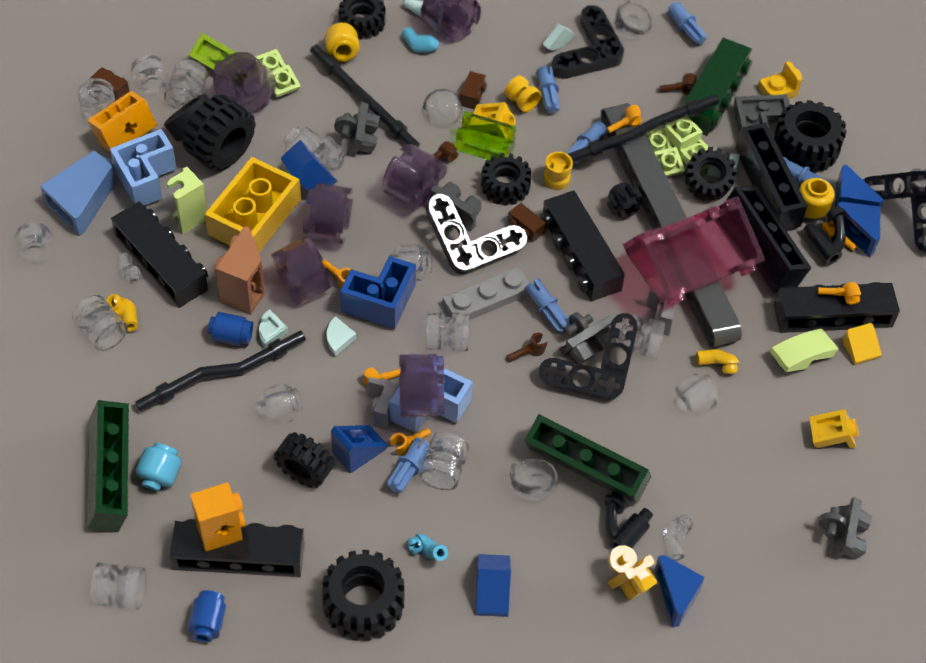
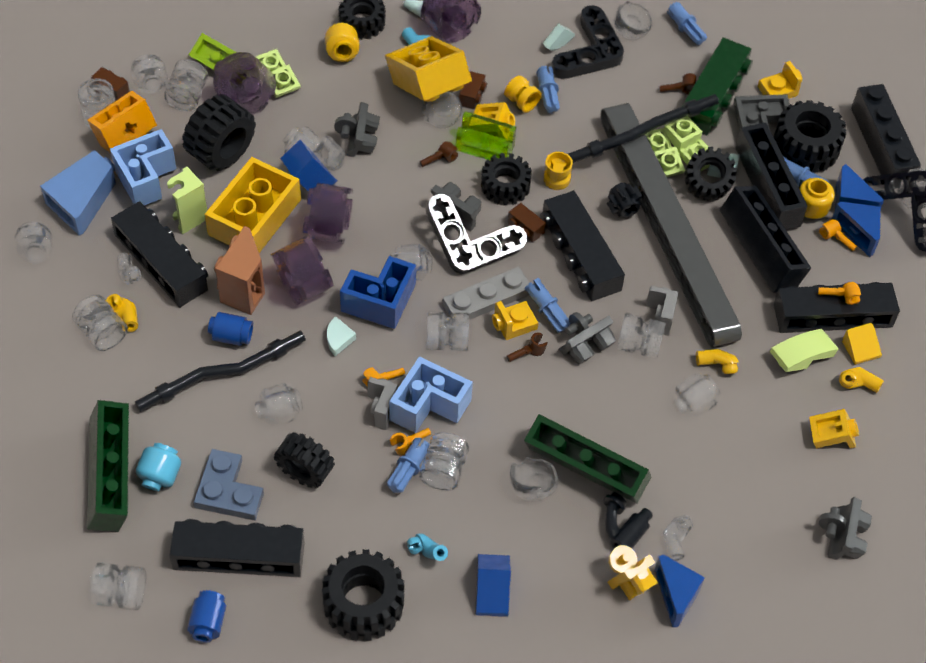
(176, 122): black tyre -> none
(218, 516): light orange brick -> none
(221, 492): none -> sand blue plate
(271, 328): light aqua tile -> none
(332, 66): black bar -> none
(339, 274): light orange hand -> none
(356, 445): blue slope -> none
(413, 176): clear purple brick -> none
(419, 385): clear purple brick -> none
(428, 68): none -> yellow brick
(514, 319): none -> yellow bracket
(596, 131): medium blue axle -> none
(607, 369): black beam -> none
(632, 118): light orange hand -> none
(696, 251): clear pink windscreen -> none
(827, 249): black plant -> none
(860, 377): none -> yellow arm
(883, 131): none -> black brick

